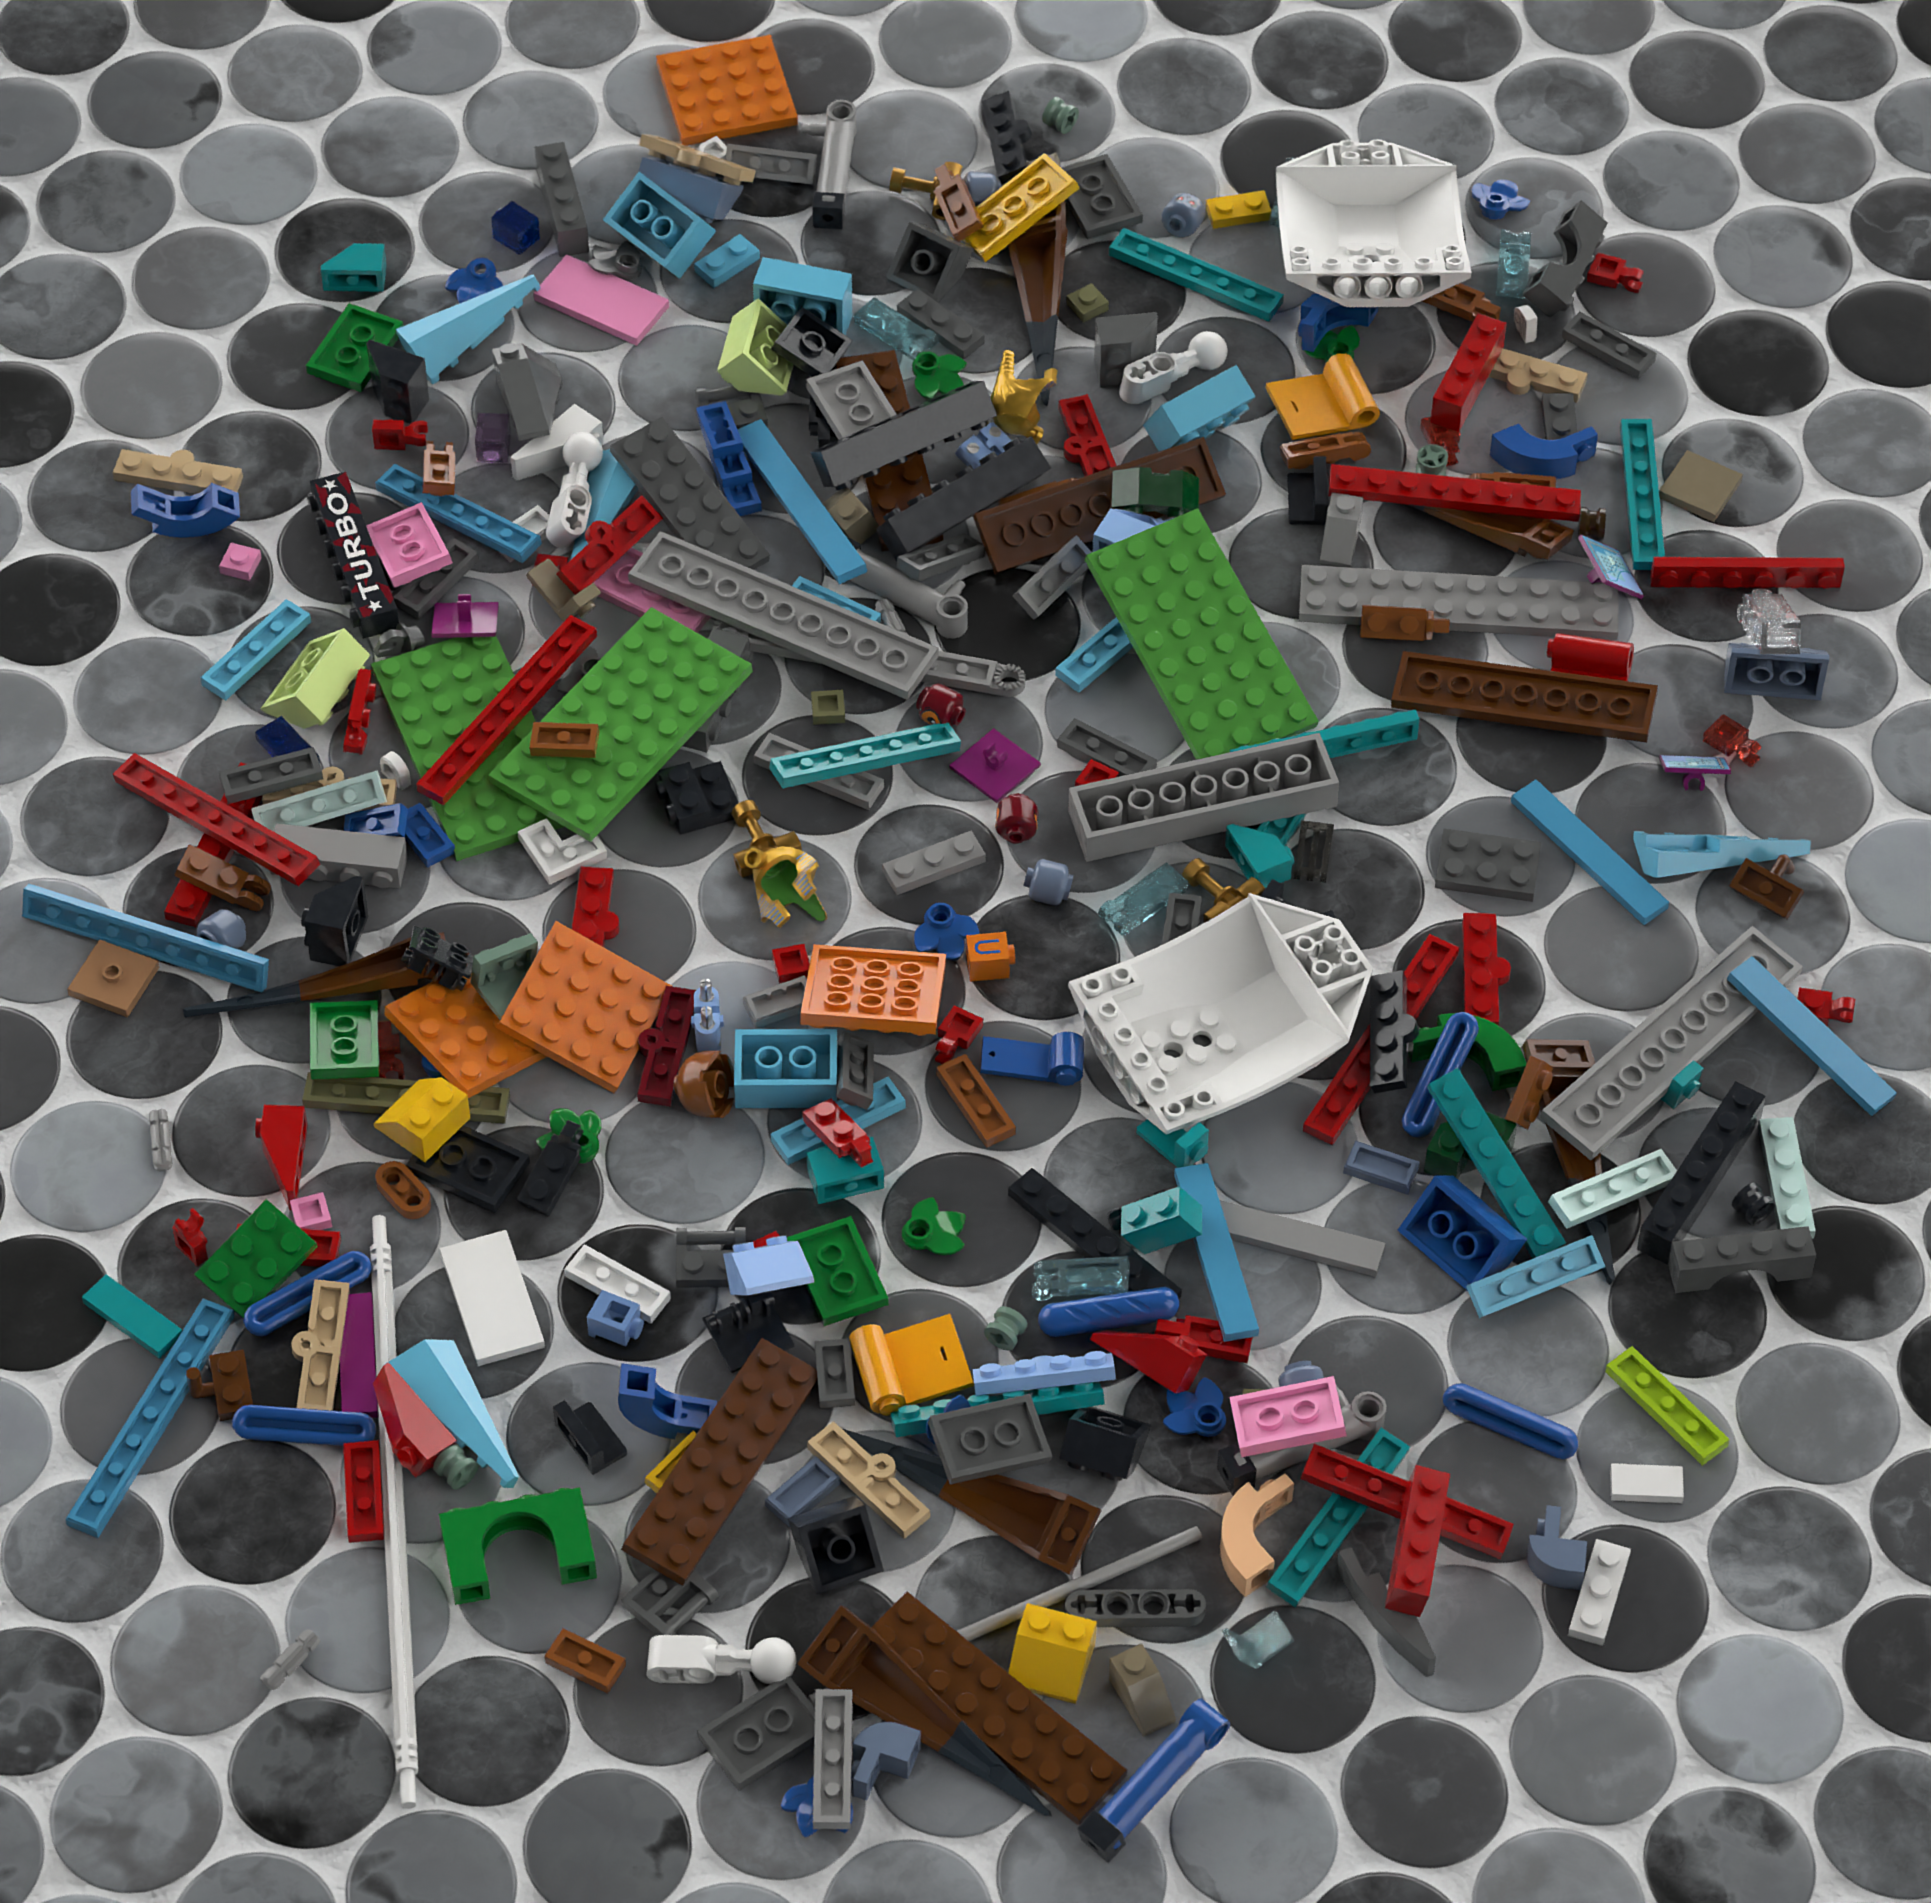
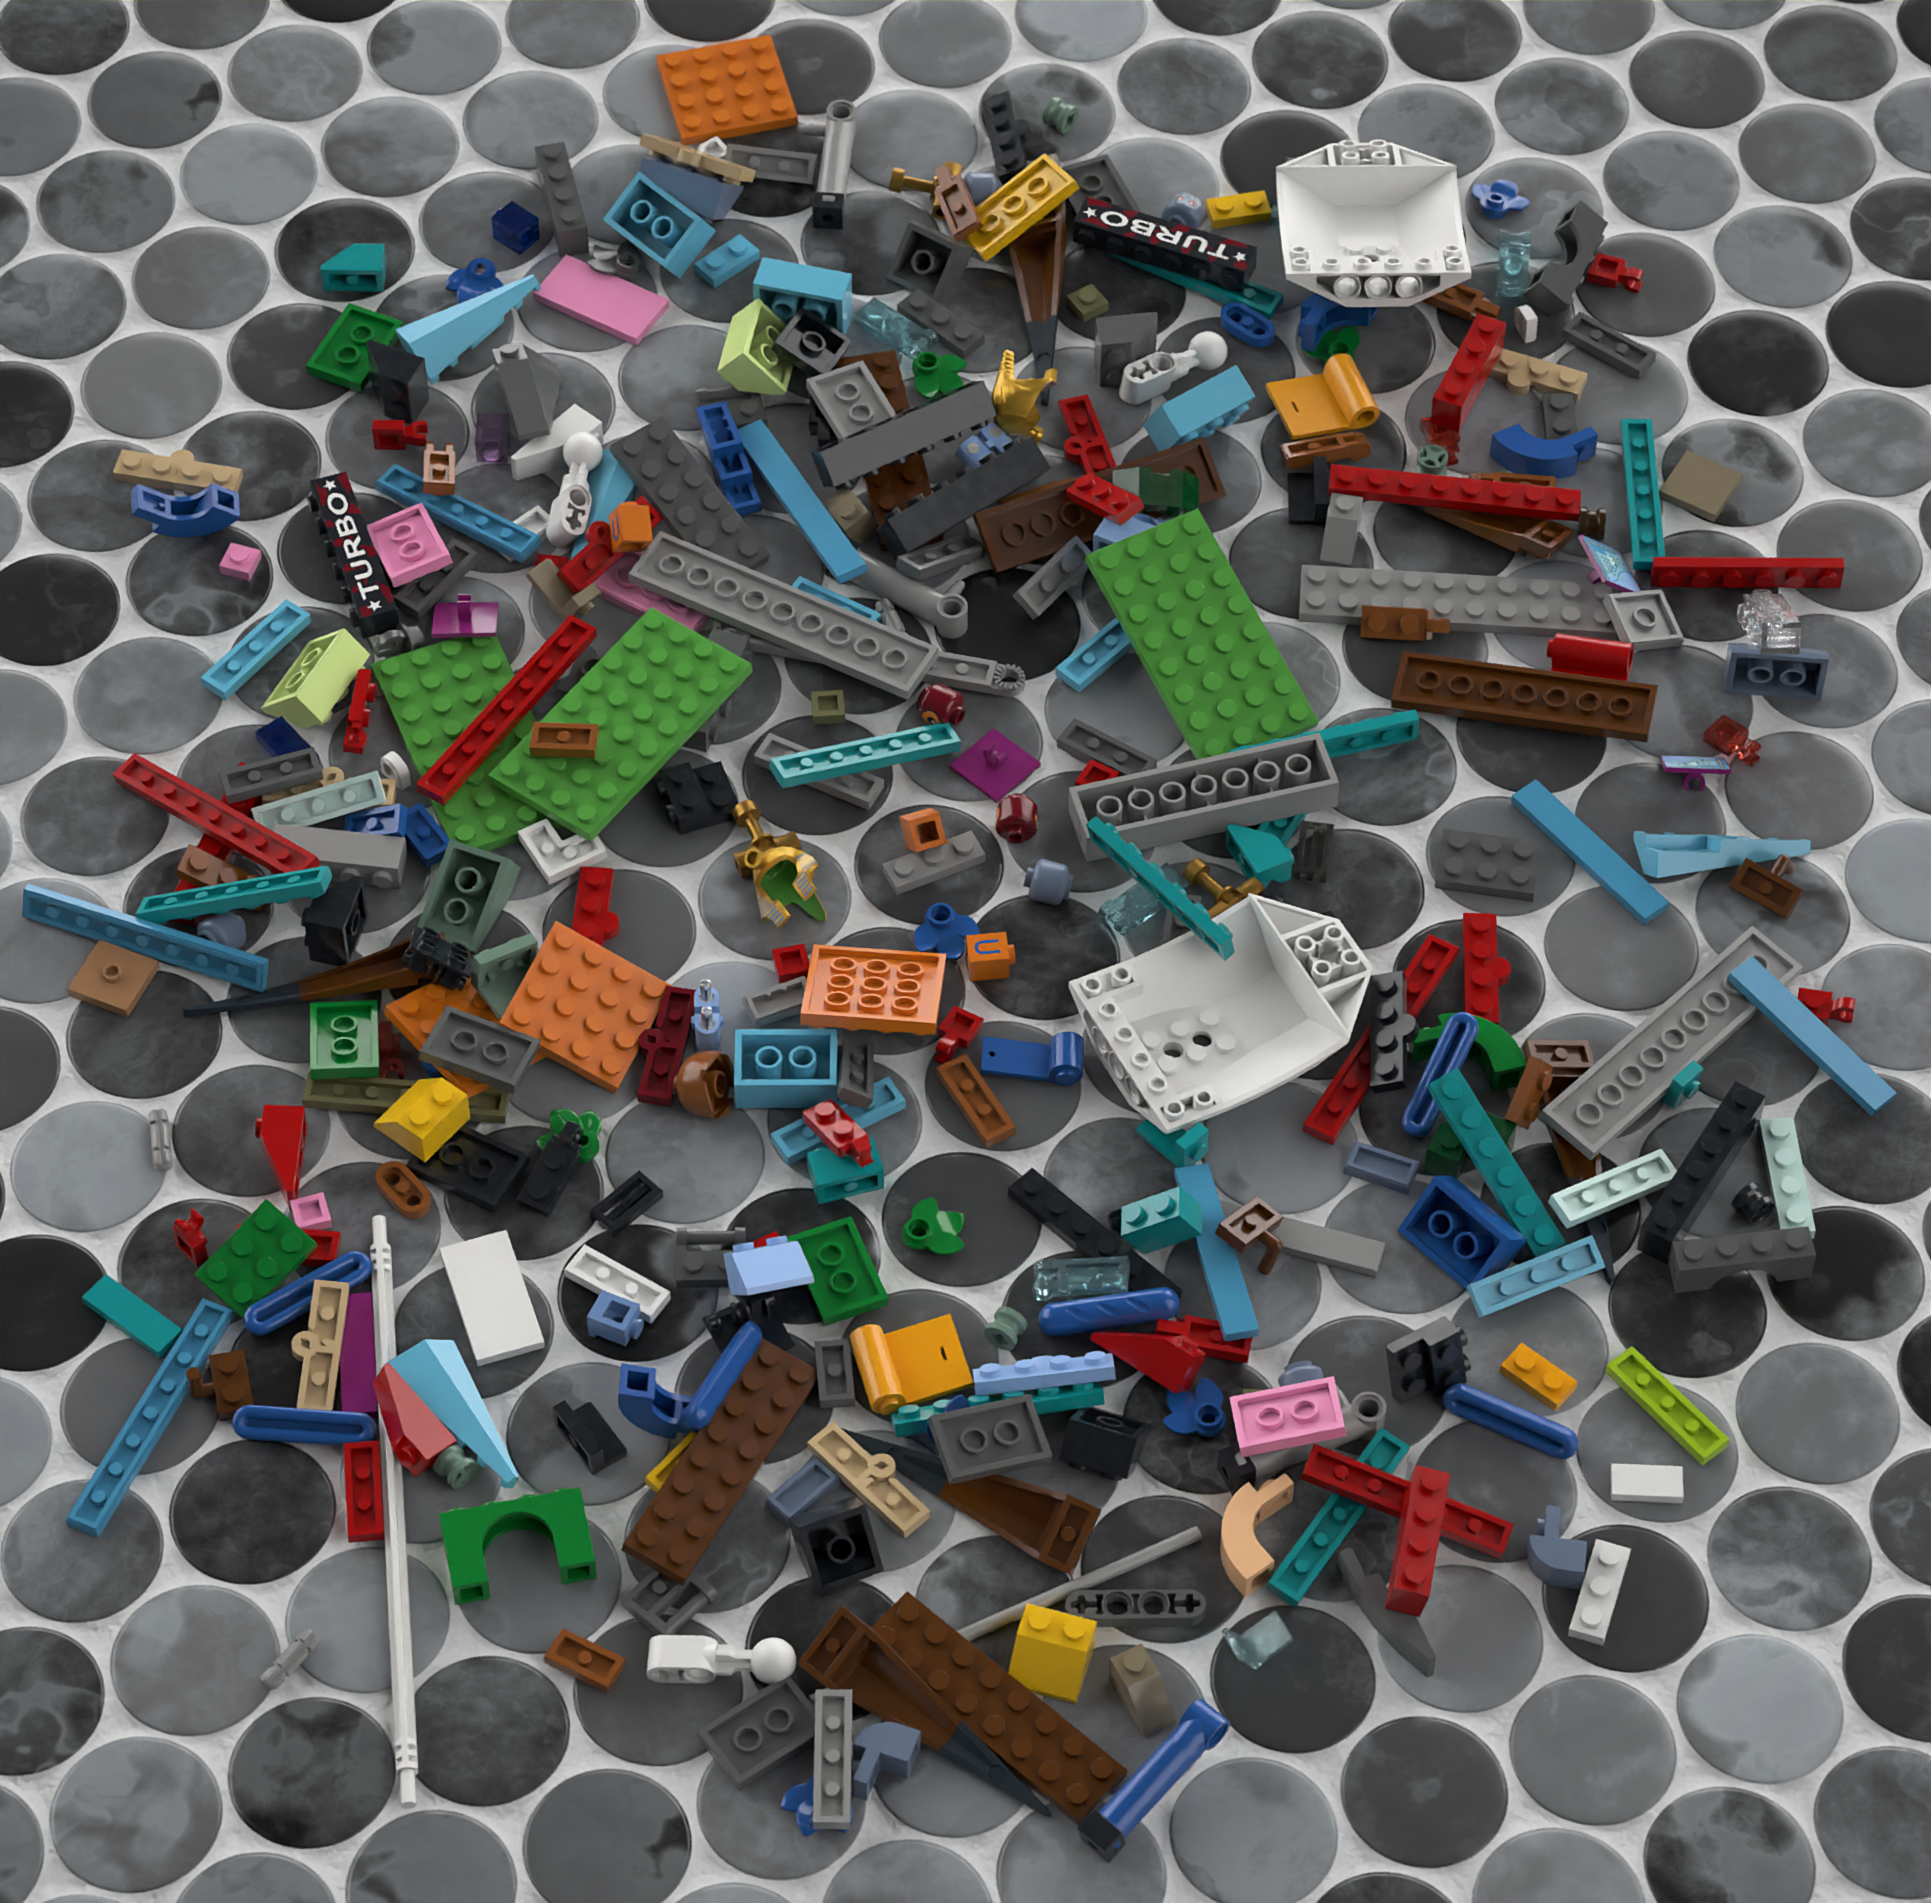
(234, 895): none -> teal plate
(468, 894): none -> sand green slope
(479, 1049): none -> dark grey plate
(630, 527): none -> orange brick
(630, 1207): none -> black tile
(722, 1377): none -> blue piece
(923, 830): none -> orange brick
(1104, 498): none -> red plate
(1153, 880): none -> teal plate
(1164, 244): none -> black brick
(1250, 325): none -> blue plate
(1253, 1224): none -> reddish brown plate
(1427, 1360): none -> black plate
(1538, 1376): none -> light orange plate
(1643, 619): none -> light grey tile

